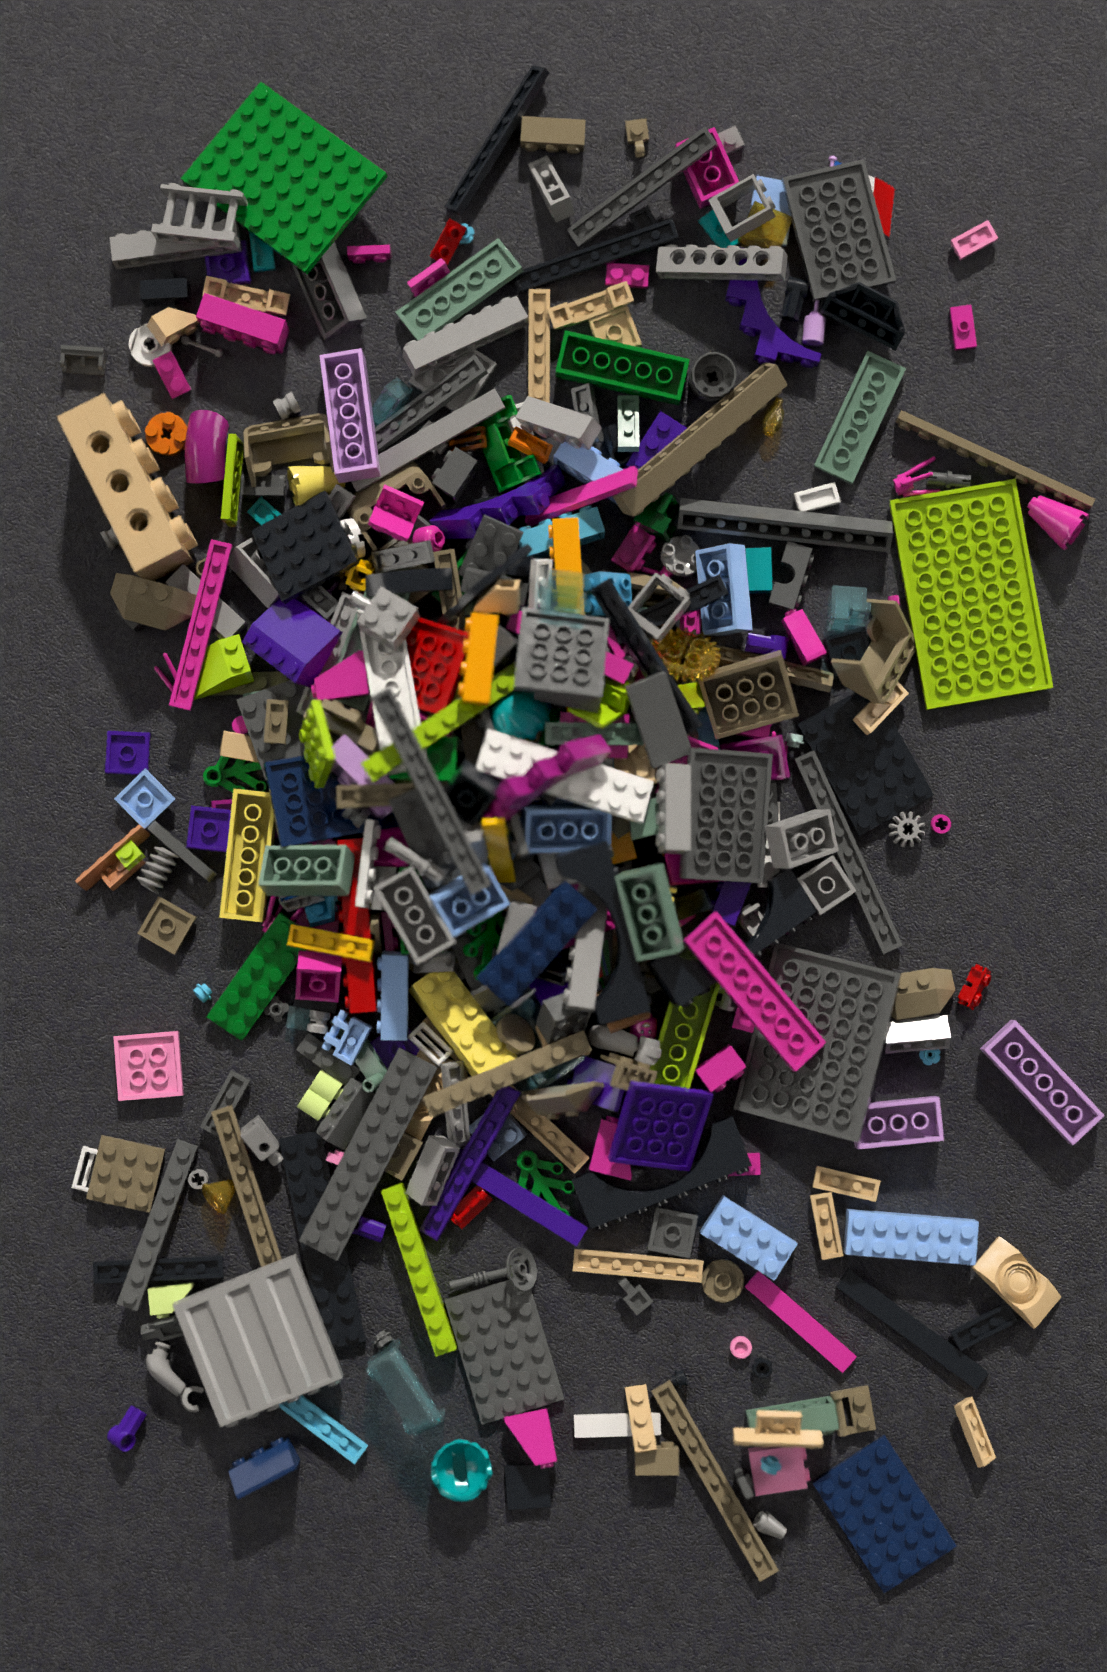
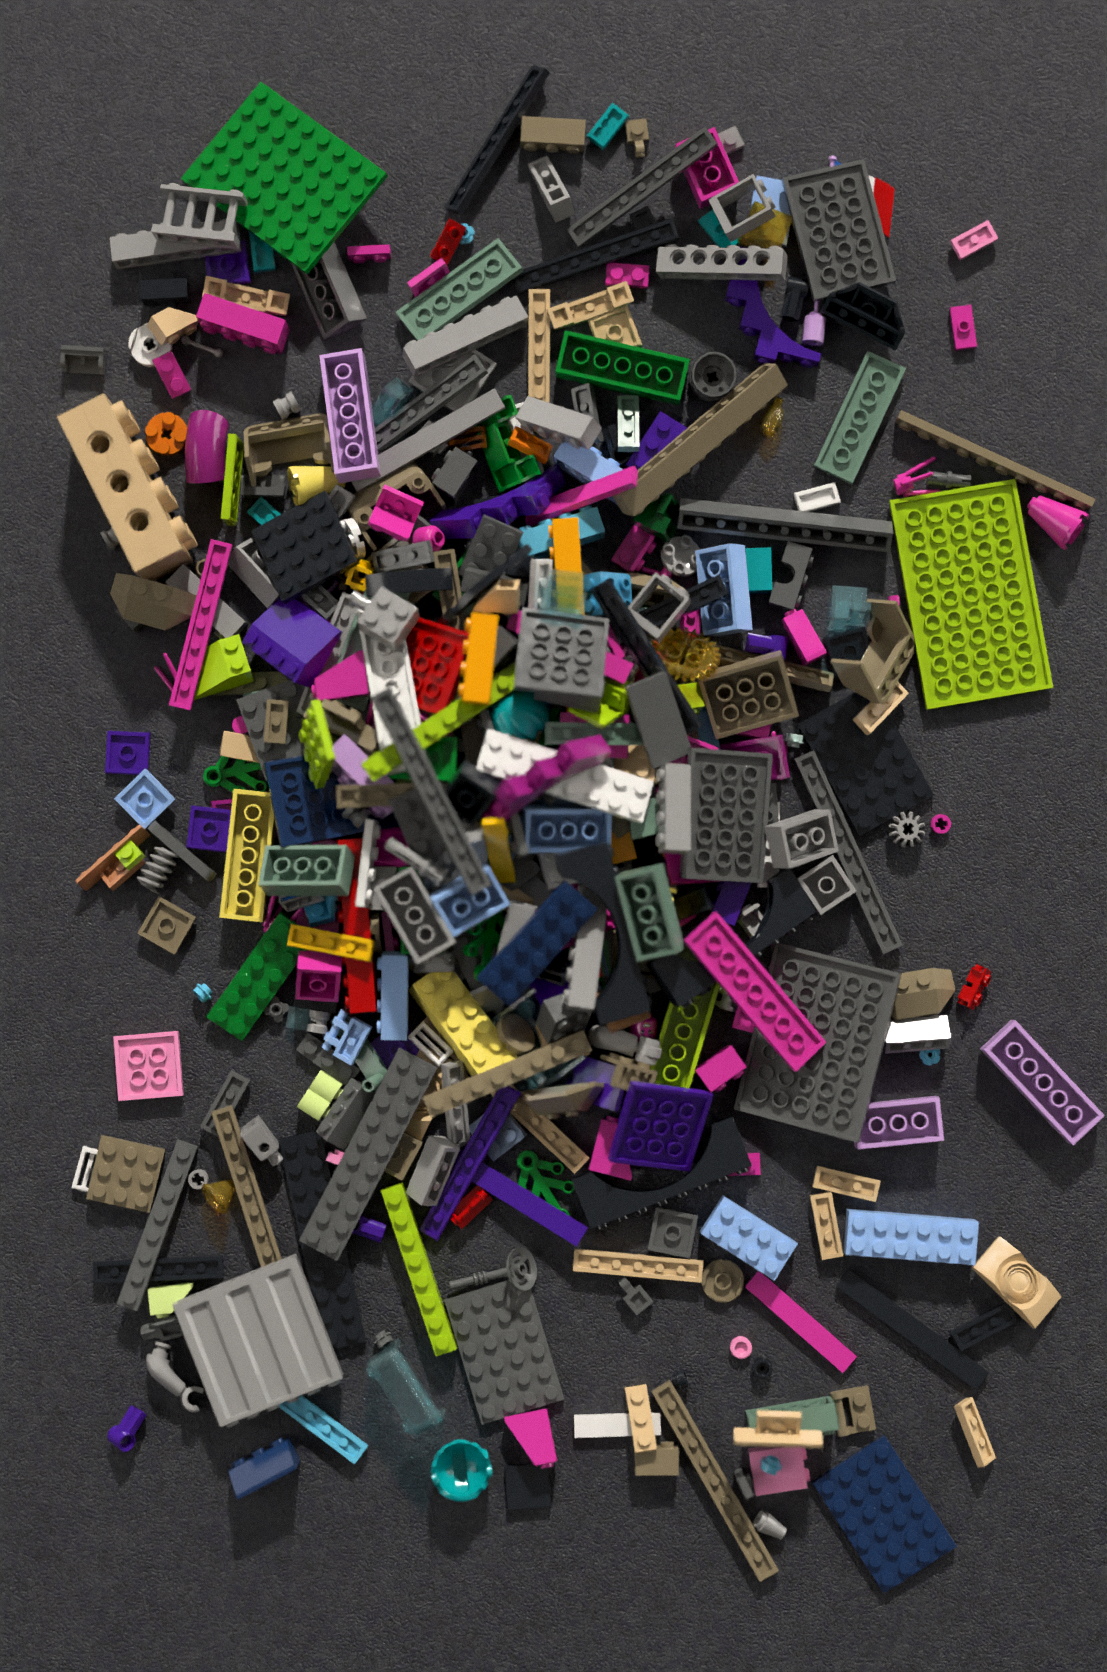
(607, 126): none -> teal plate

